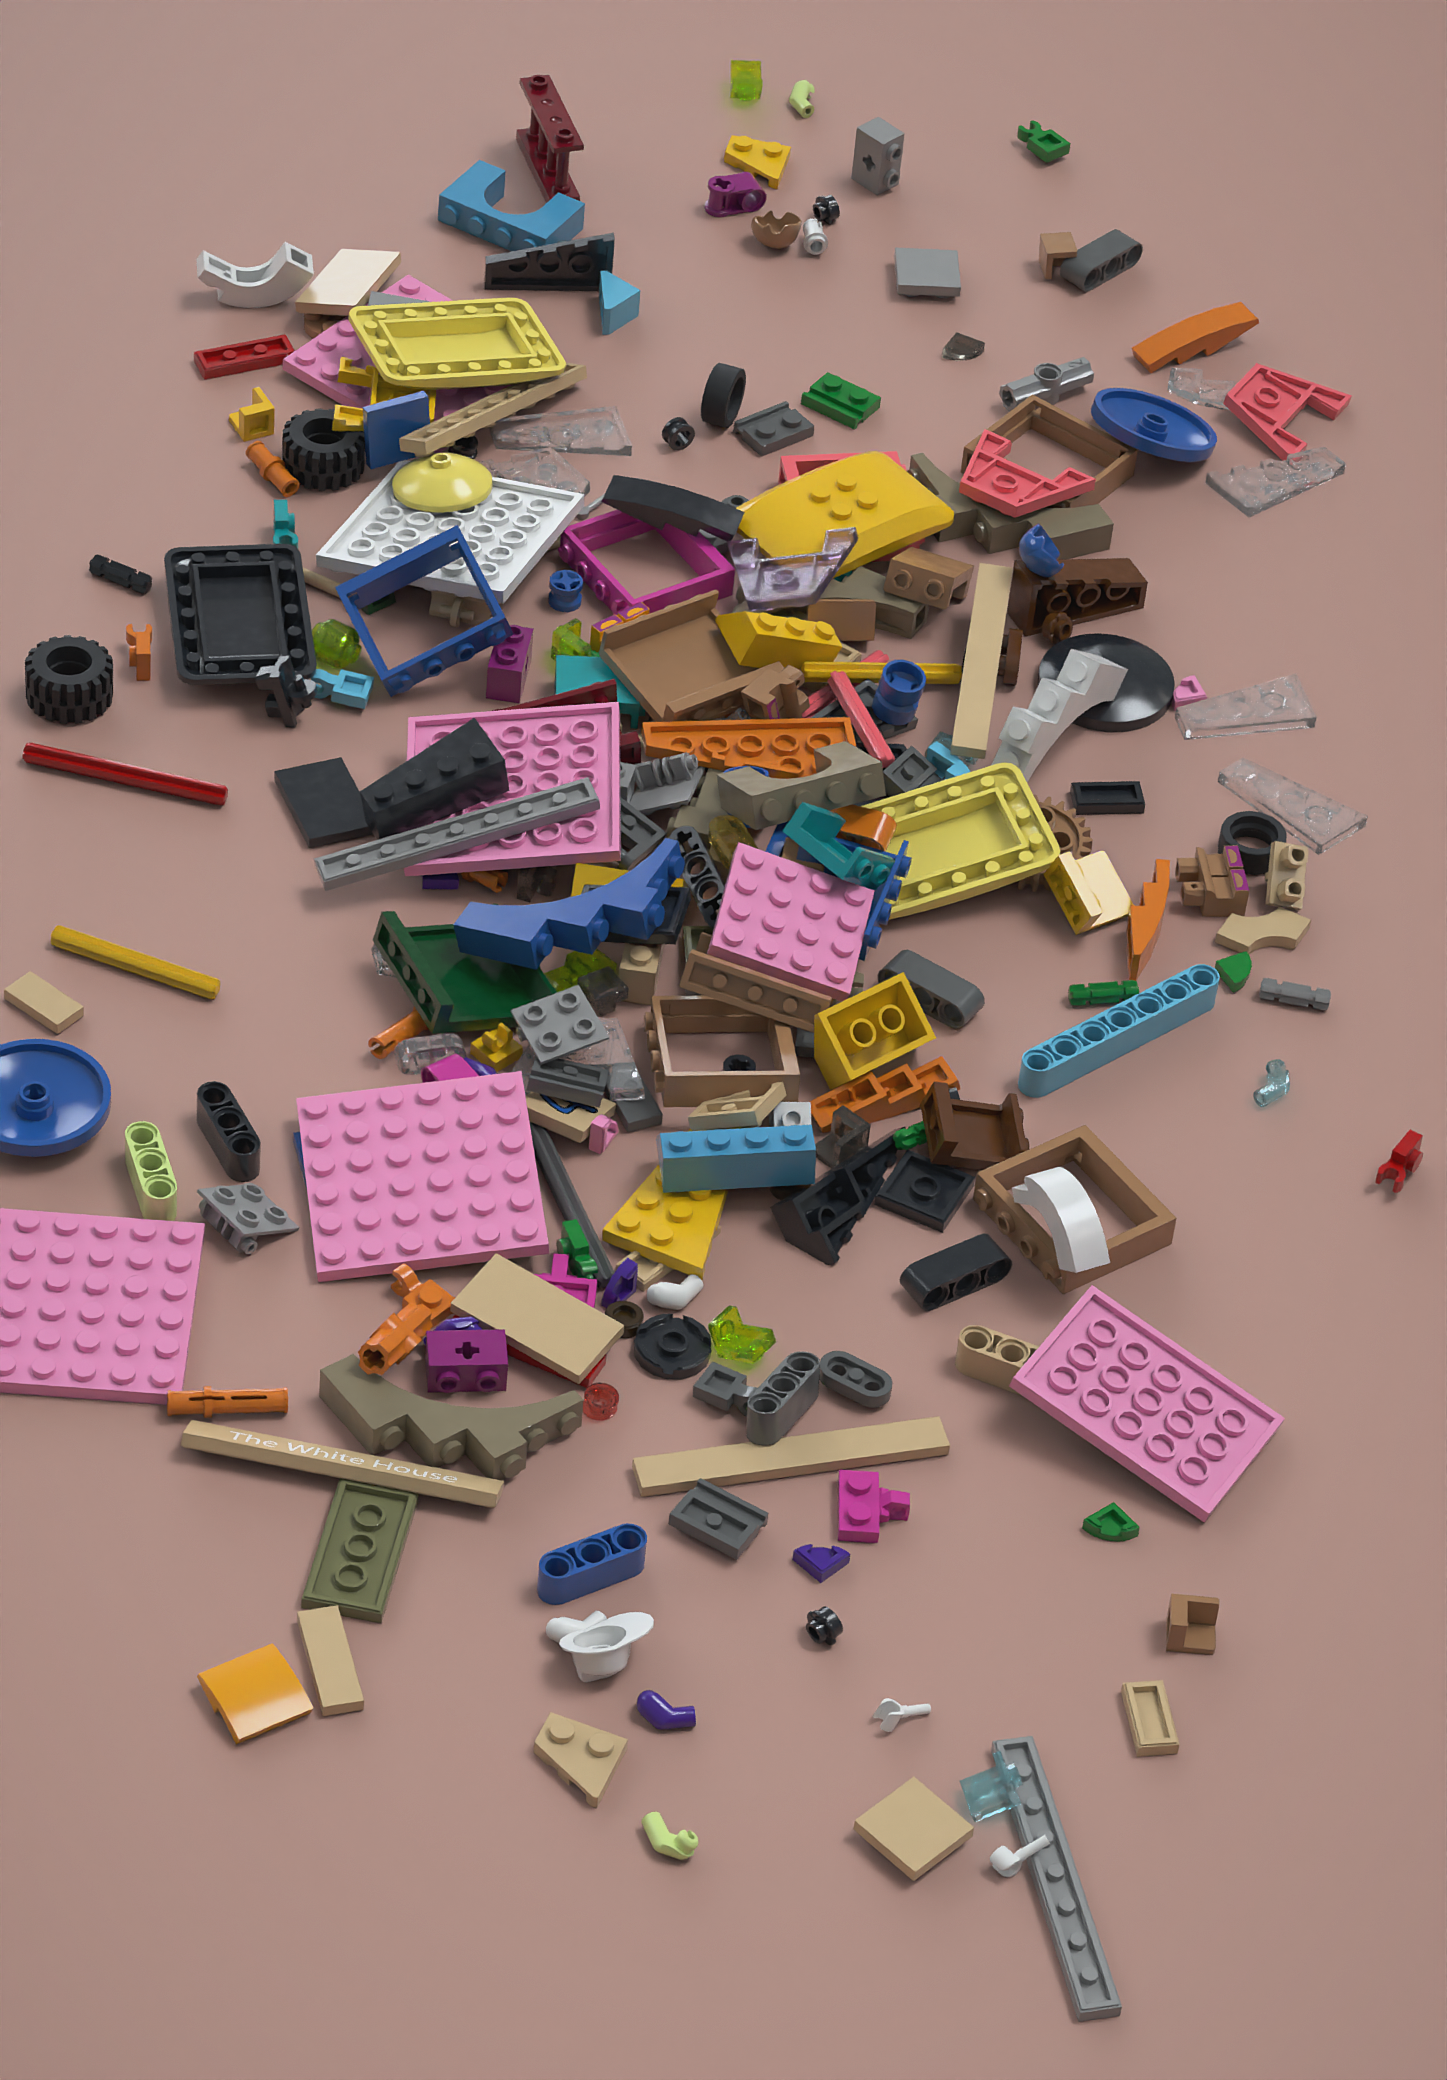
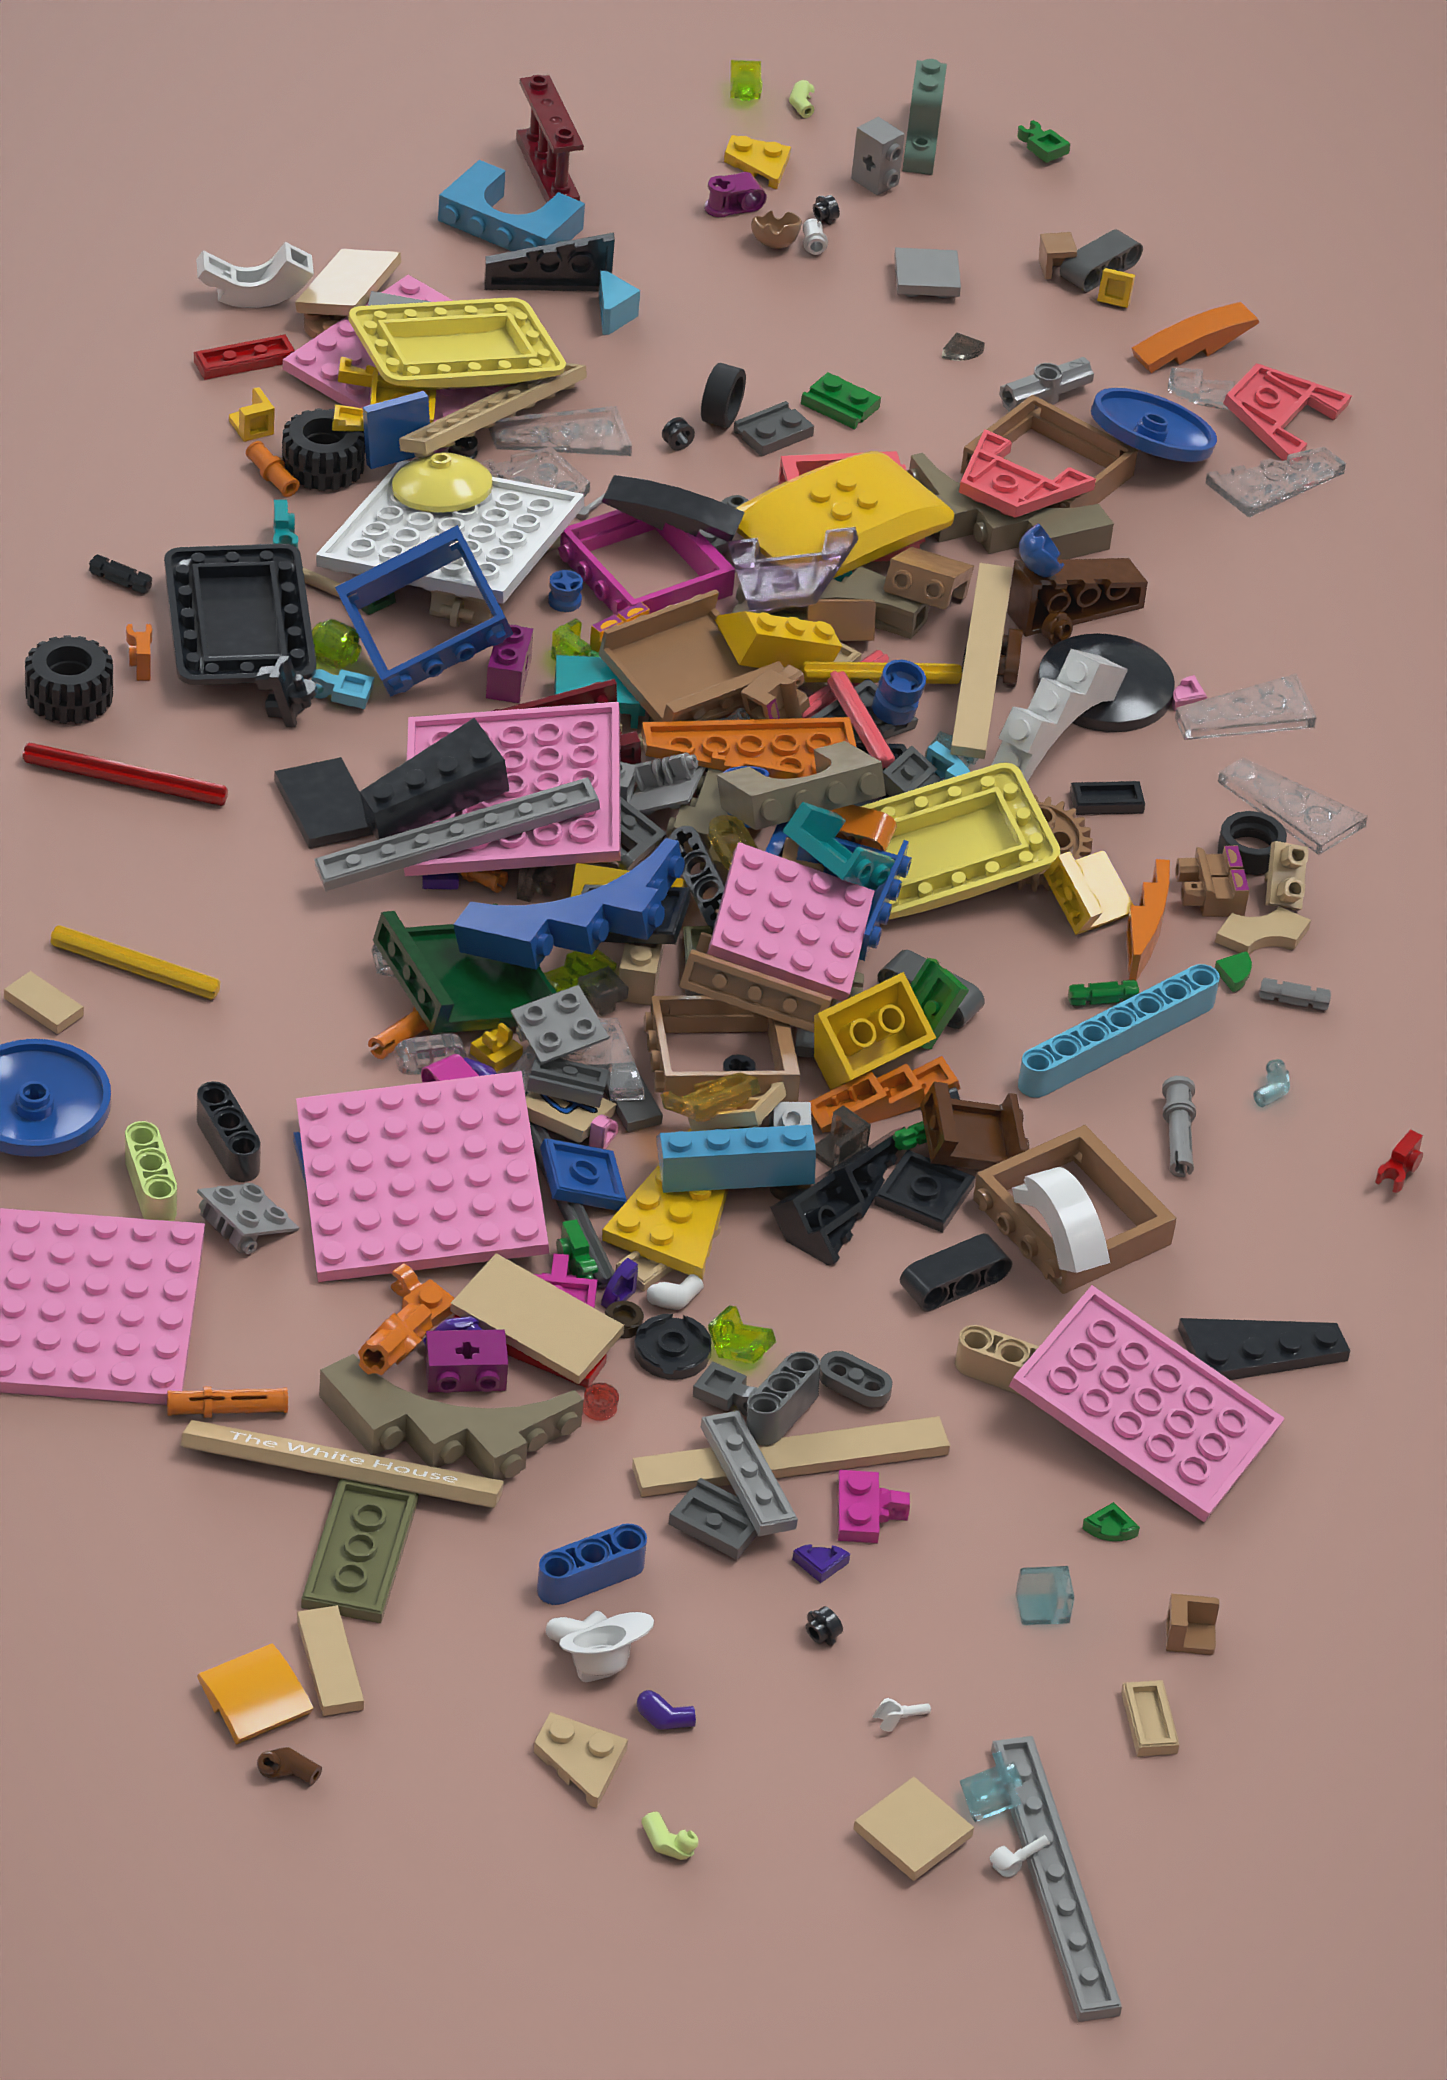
(288, 1762): none -> reddish brown arm
(583, 1174): none -> blue tile
(713, 1096): none -> clear yellow wing
(749, 1473): none -> light grey tile
(924, 116): none -> sand green brick
(938, 996): none -> green plate
(1045, 1595): none -> clear light blue panel
(1116, 287): none -> yellow tile
(1179, 1113): none -> light grey pin
(1262, 1347): none -> black wing

